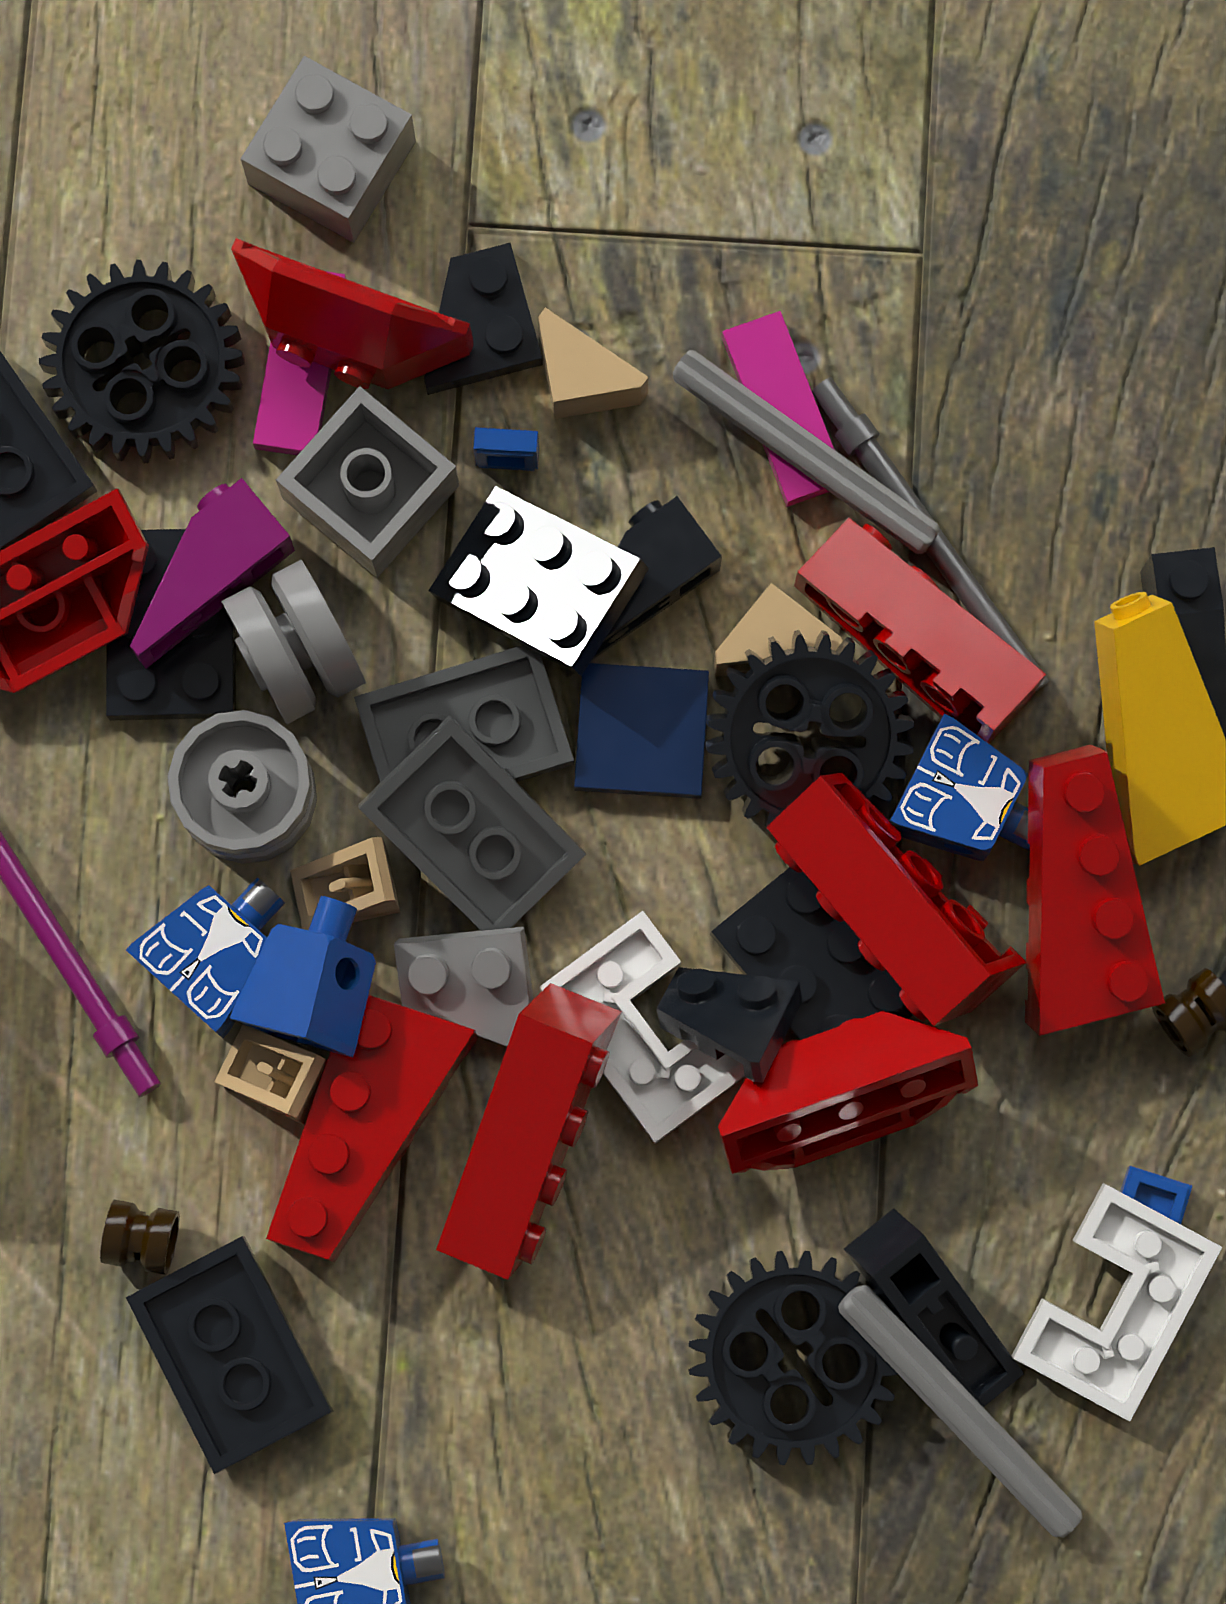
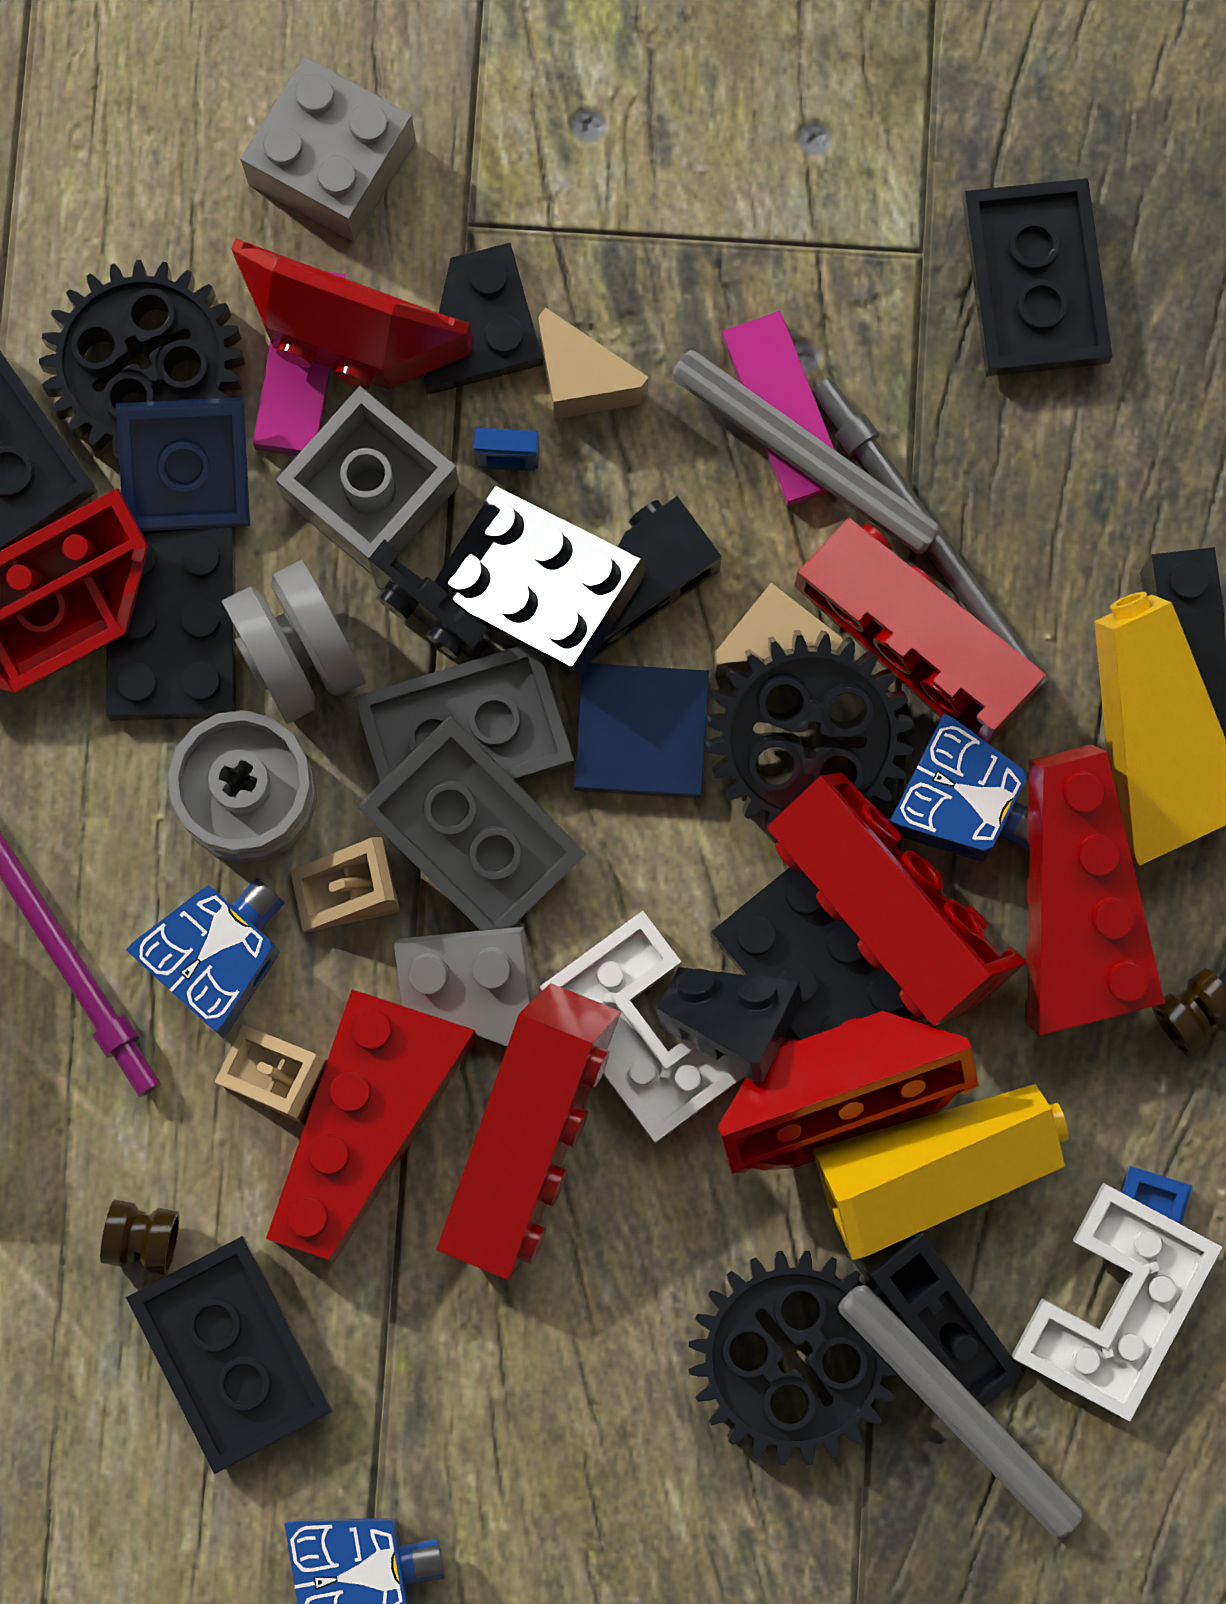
(184, 463): none -> dark blue tile
(220, 553): magenta slope -> none
(310, 983): blue torso -> none
(406, 594): none -> black wing
(938, 1166): none -> yellow slope
(1037, 277): none -> black plate

